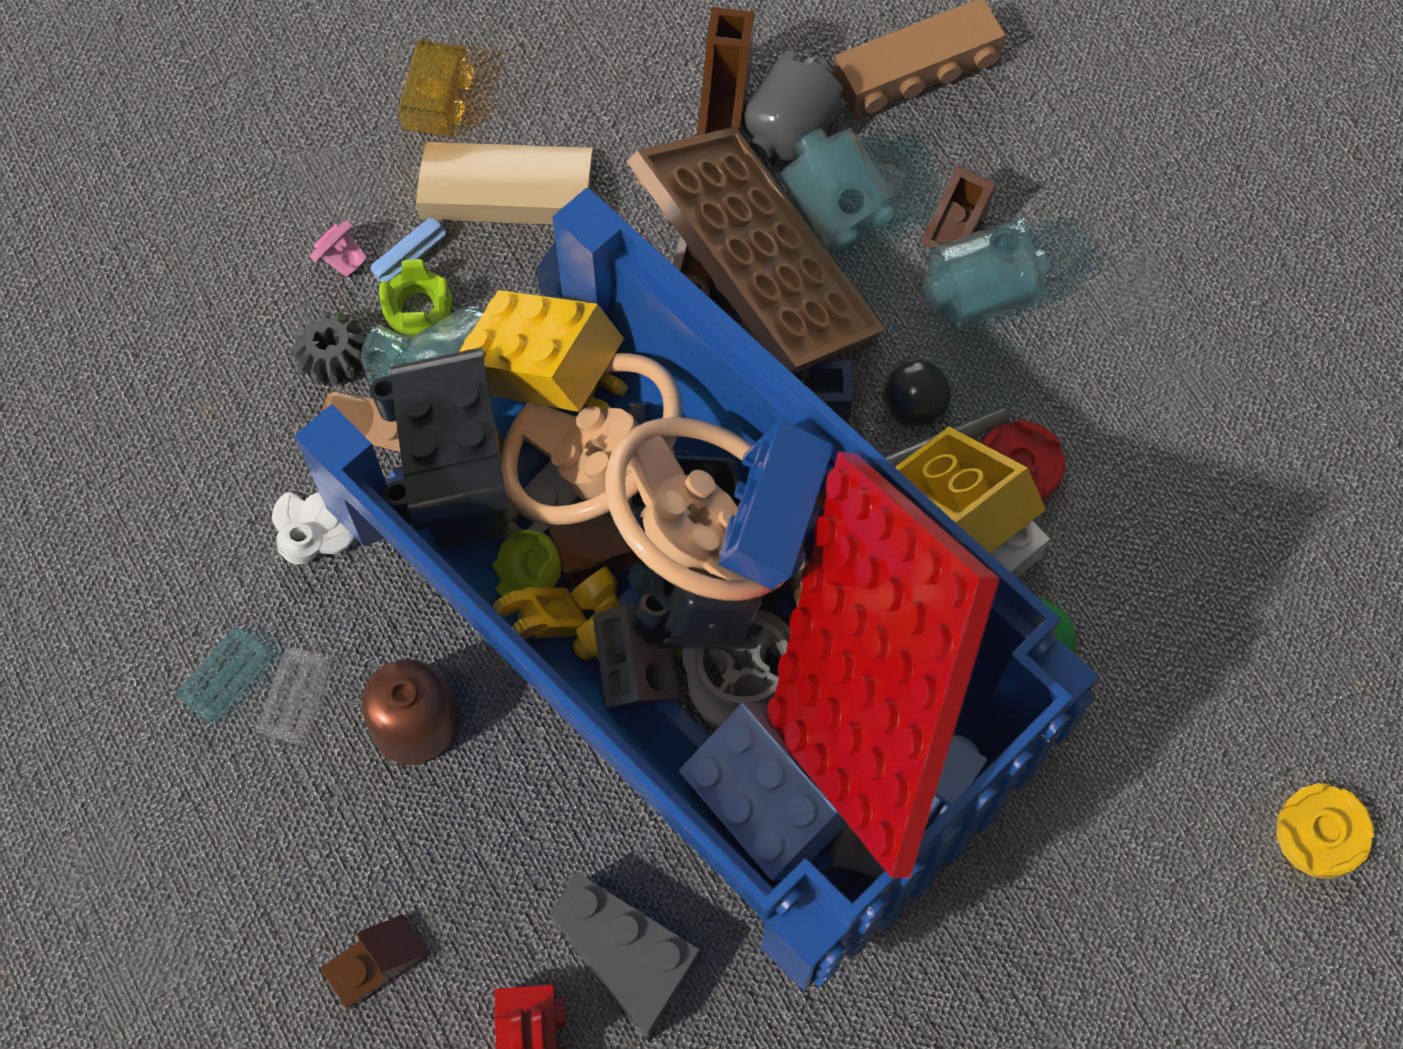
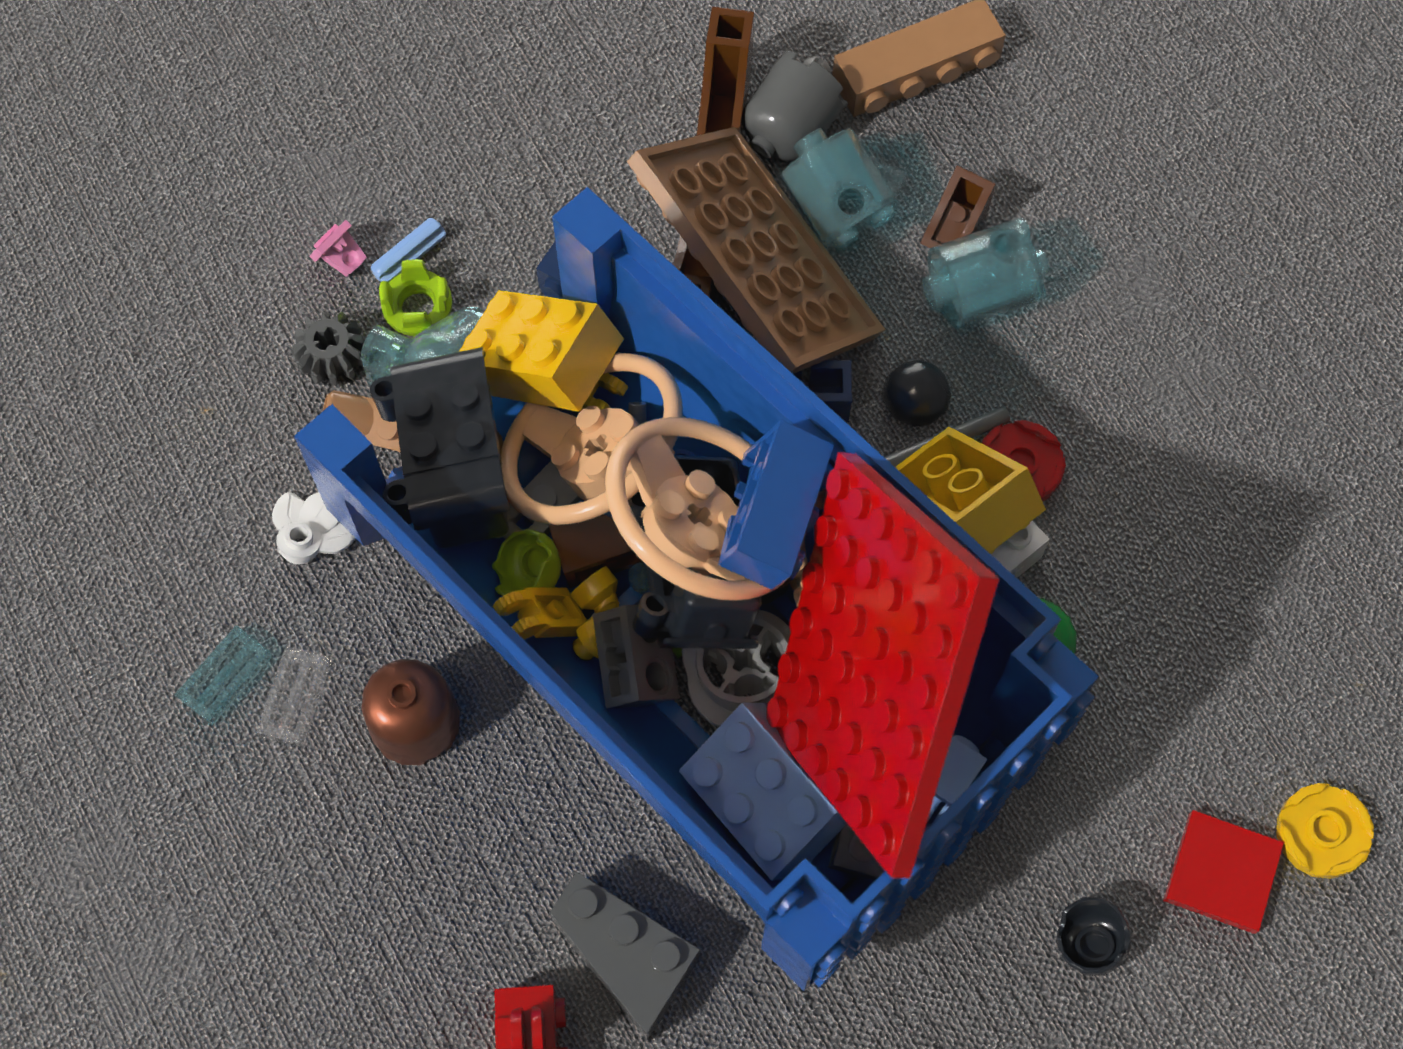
(374, 961): reddish brown slope -> none
(434, 88): clear yellow brick -> none
(500, 181): tan slope -> none
(1093, 936): none -> black hair
(1223, 871): none -> red tile

